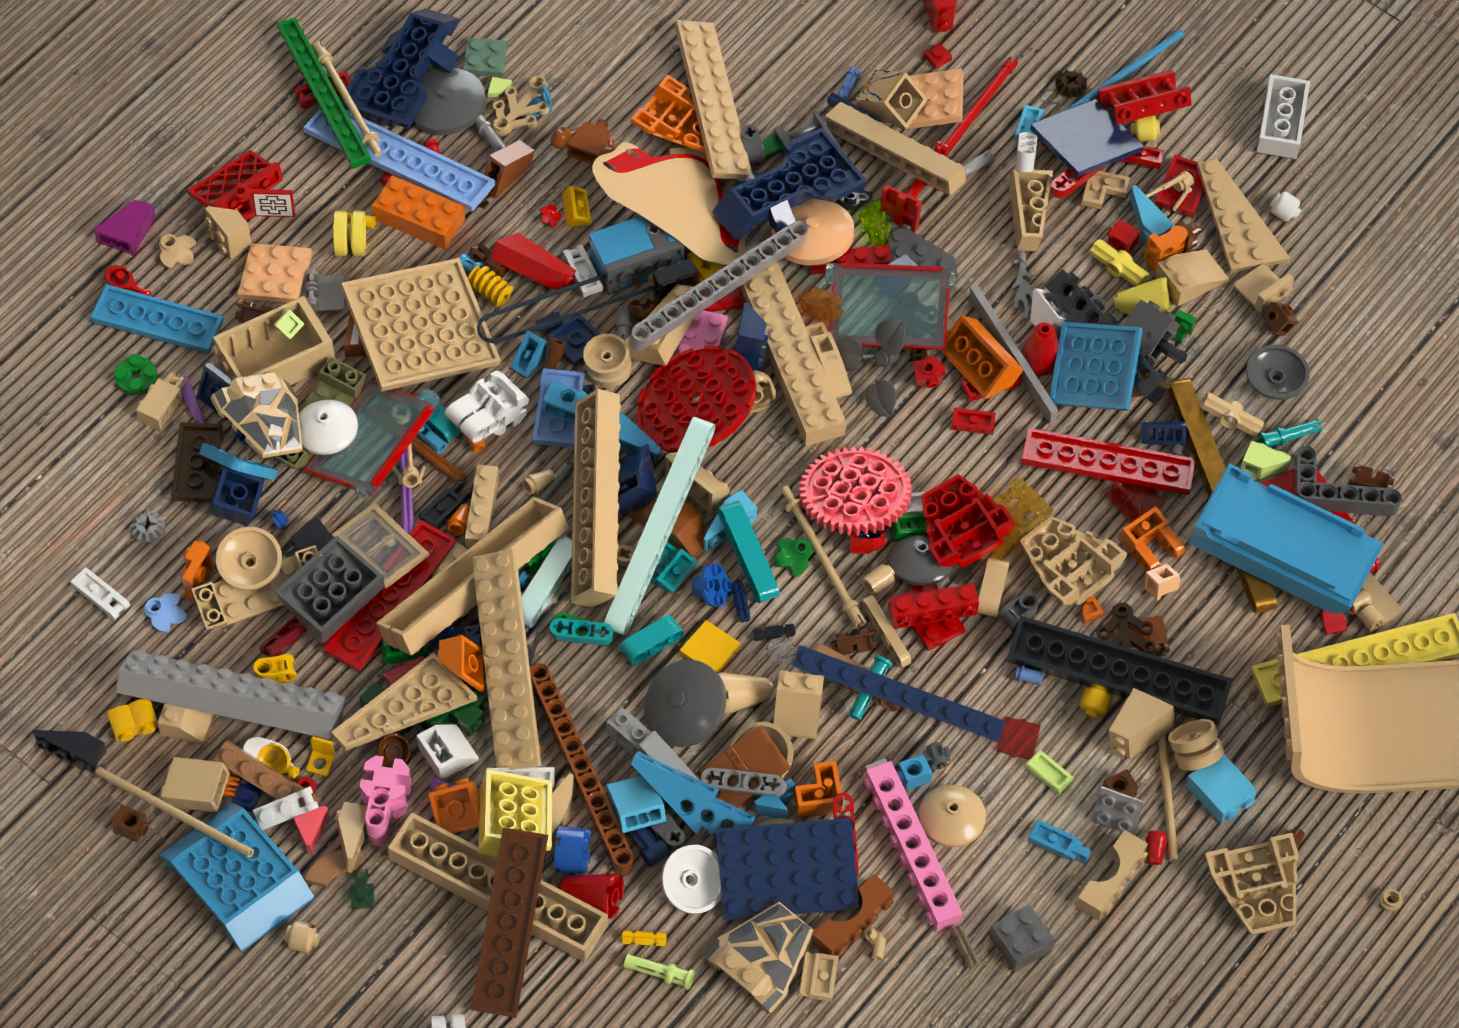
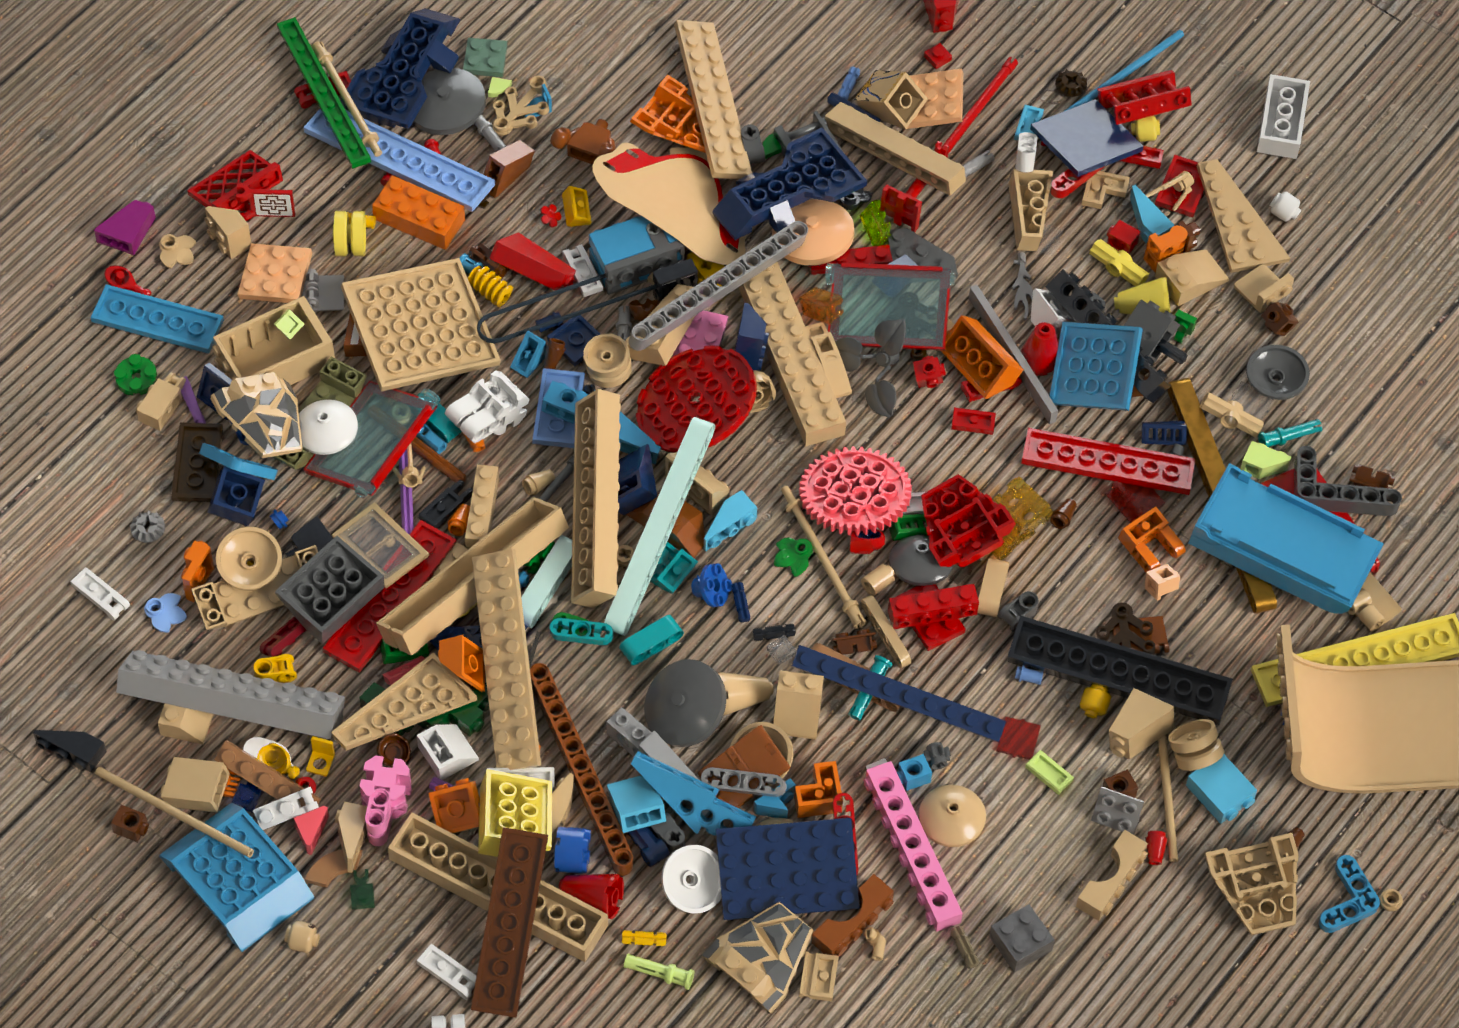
(133, 719): yellow brick -> none
(249, 311): reddish brown hinge -> none
(447, 970): none -> white plate
(710, 646): yellow tile -> none
(729, 302): red plate -> none
(748, 552): teal beam -> none
(1058, 842): dark azure hinge -> none
(1063, 514): none -> reddish brown cone
(1070, 561): tan wedge -> none
(1091, 610): orange tile -> none
(1333, 622): red slope -> none
(1356, 903): none -> dark azure beam

